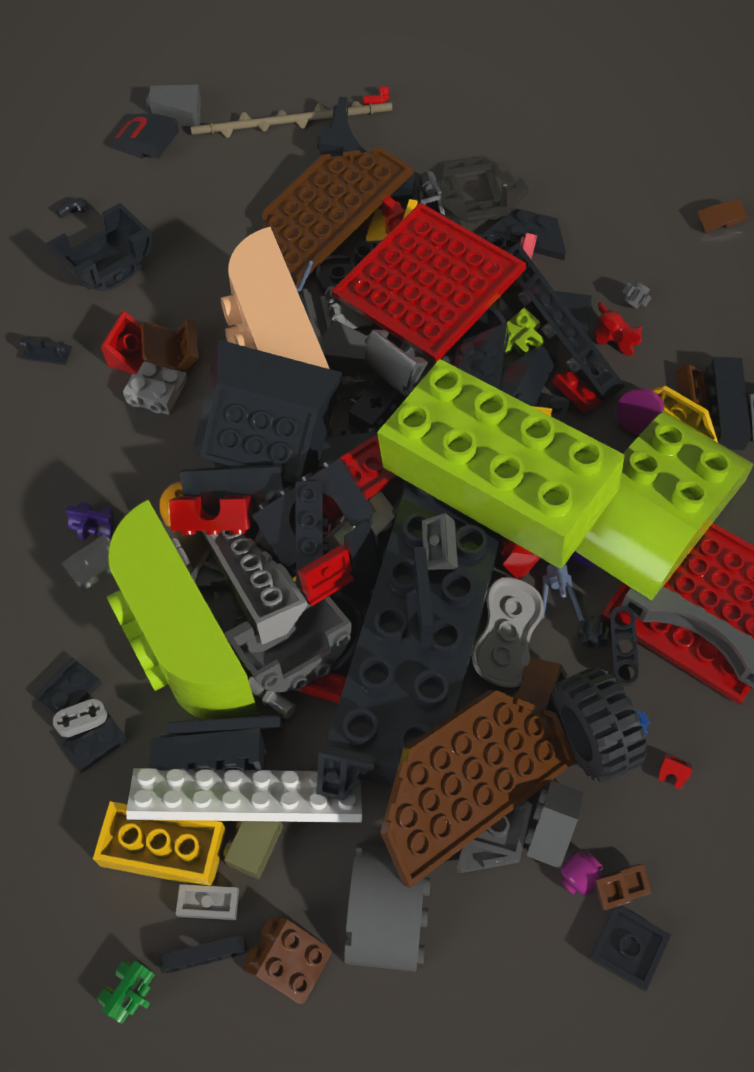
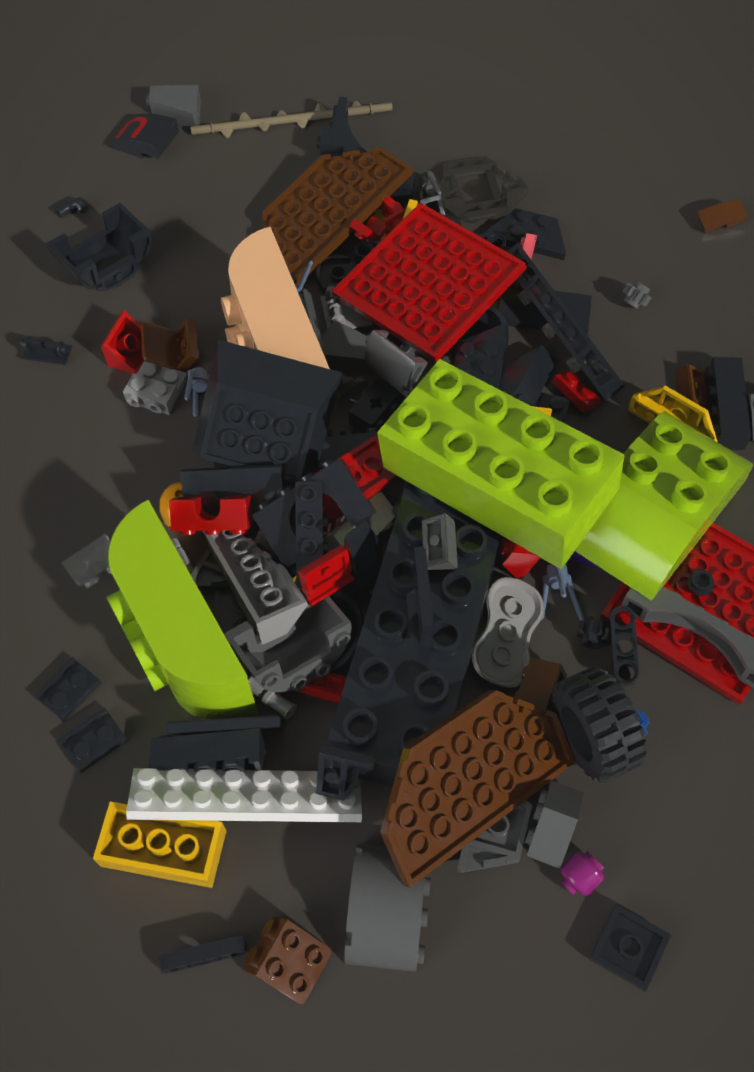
(80, 718): light grey beam -> none
(89, 522): dark purple hips -> none
(129, 993): green hips -> none
(197, 382): none -> sand blue plant
(207, 902): light grey plate -> none
(252, 846): olive piece -> none
(372, 230): none -> red bracket
(382, 97): red arm -> none
(523, 332): lime plate -> none
(615, 329): red animal -> none
(622, 886): reddish brown slope -> none
(638, 409): magenta tile -> none
(675, 766): red tile -> none
(700, 583): none -> black plate

